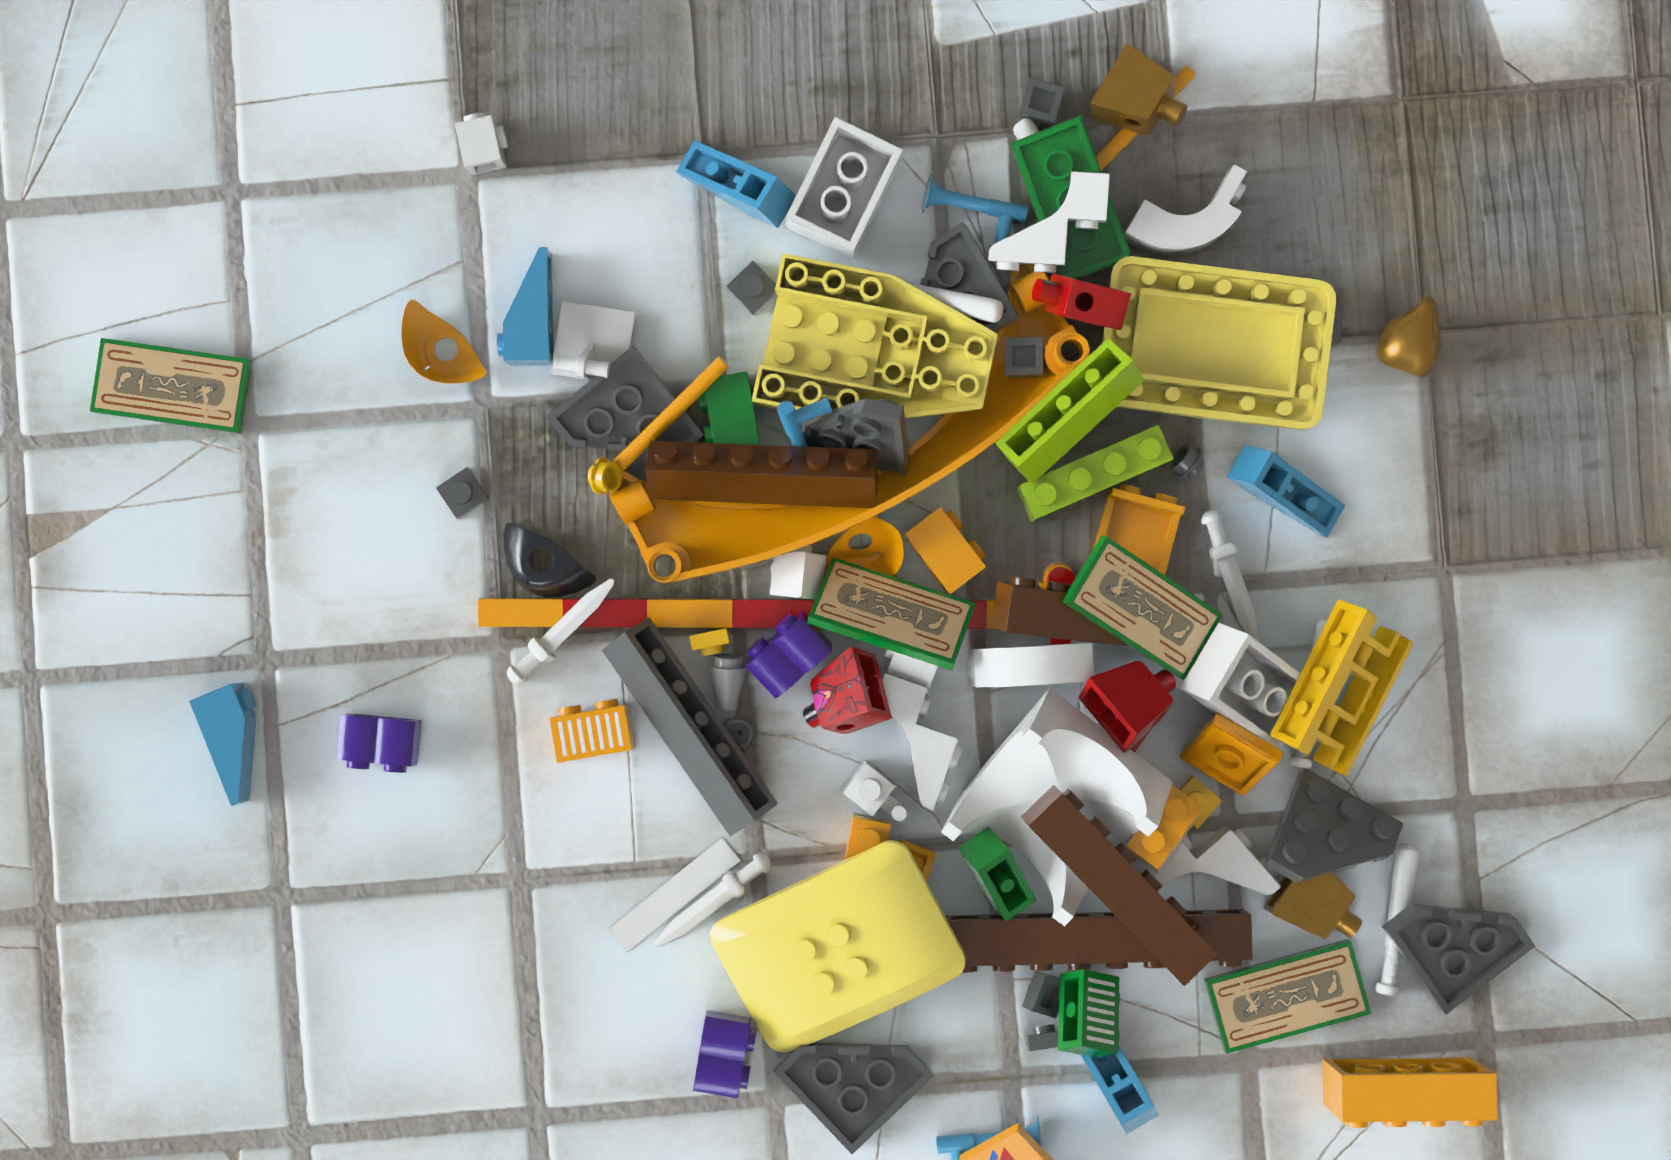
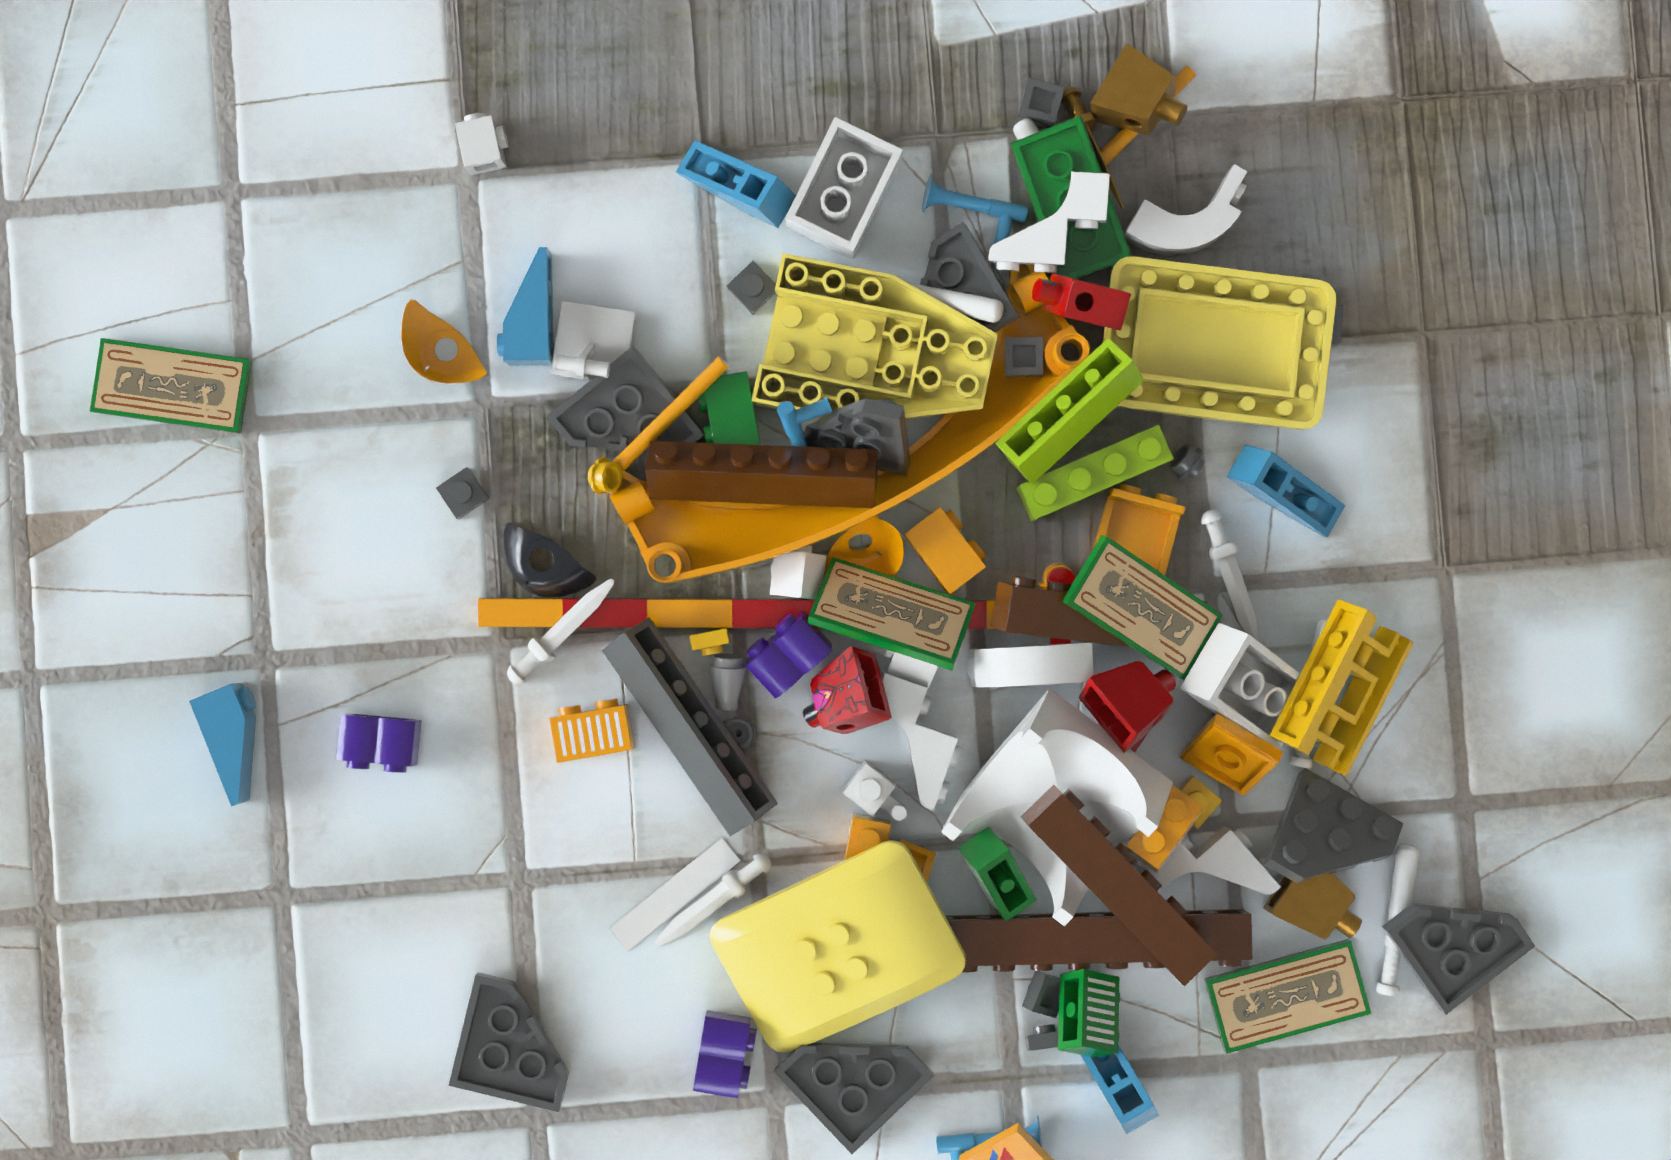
(506, 1048): none -> dark grey plate
(1075, 107): none -> pearl gold sword
(1410, 1090): light orange brick -> none
(1412, 340): pearl gold piece -> none

